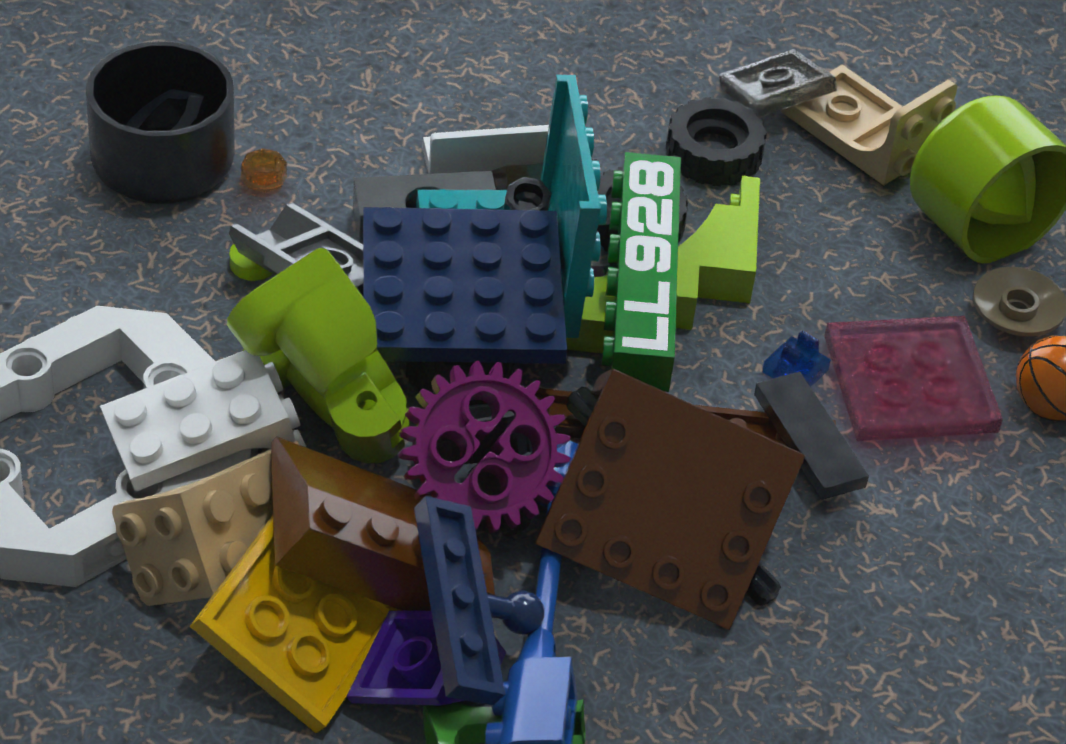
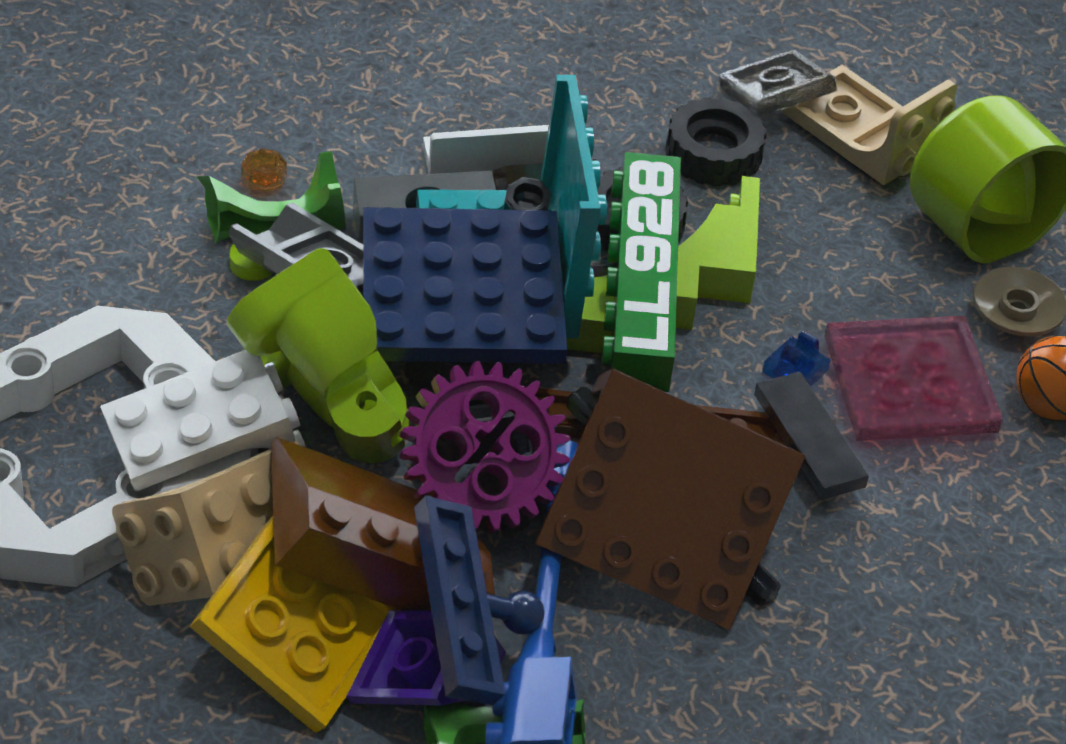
(161, 121): black piece -> none
(230, 207): none -> bright green animal

